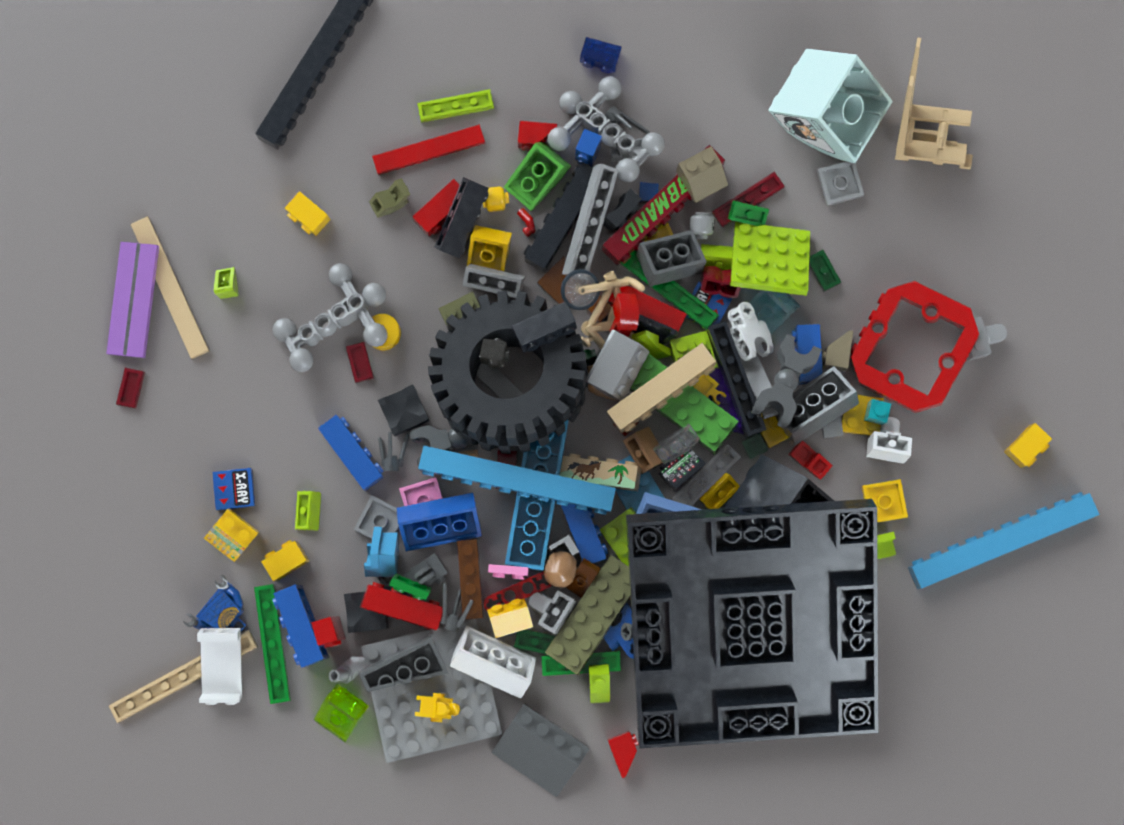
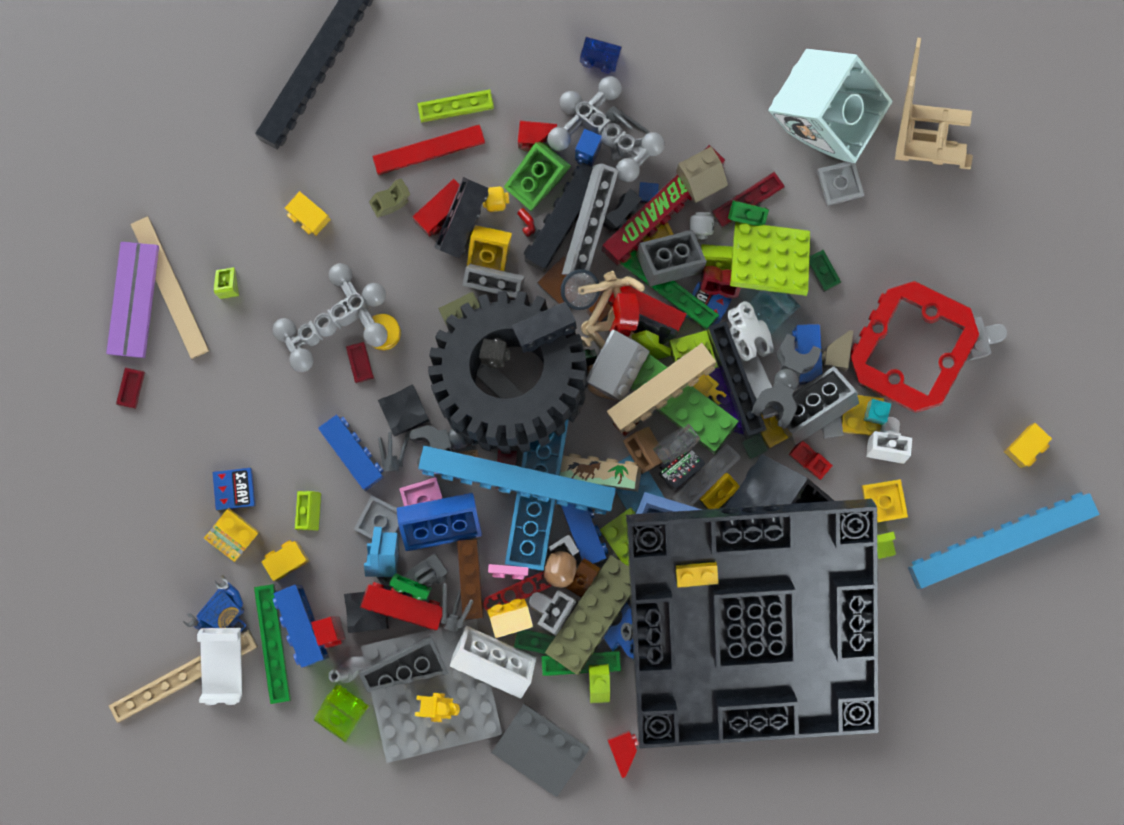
(697, 574): none -> yellow plate

